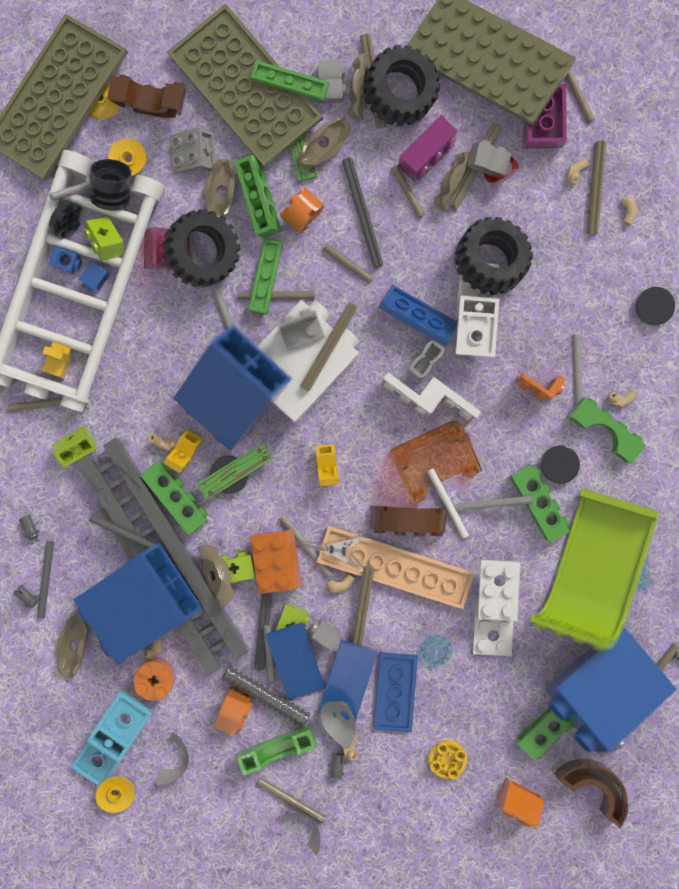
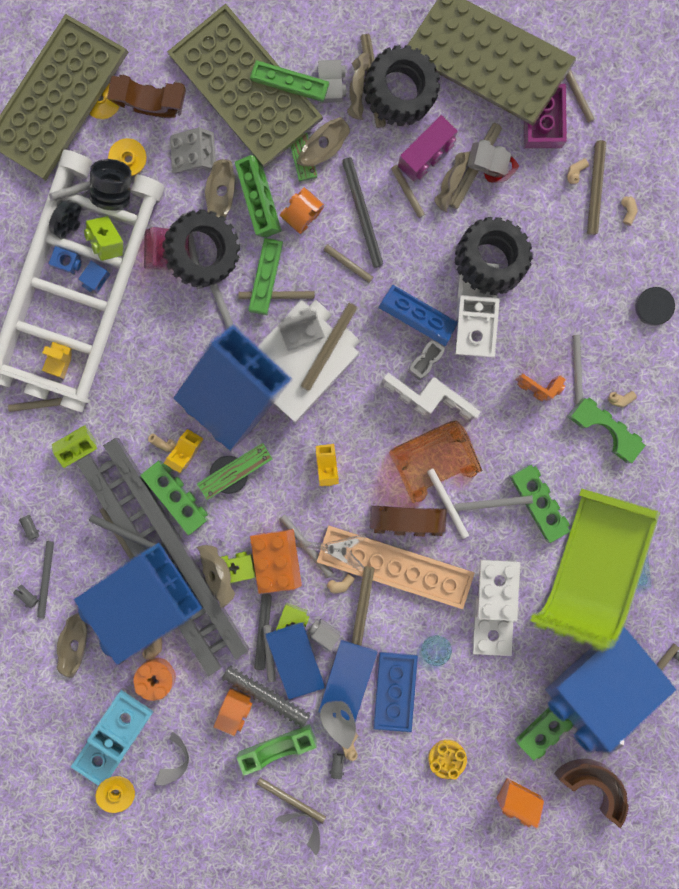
(560, 464): black tile -> none

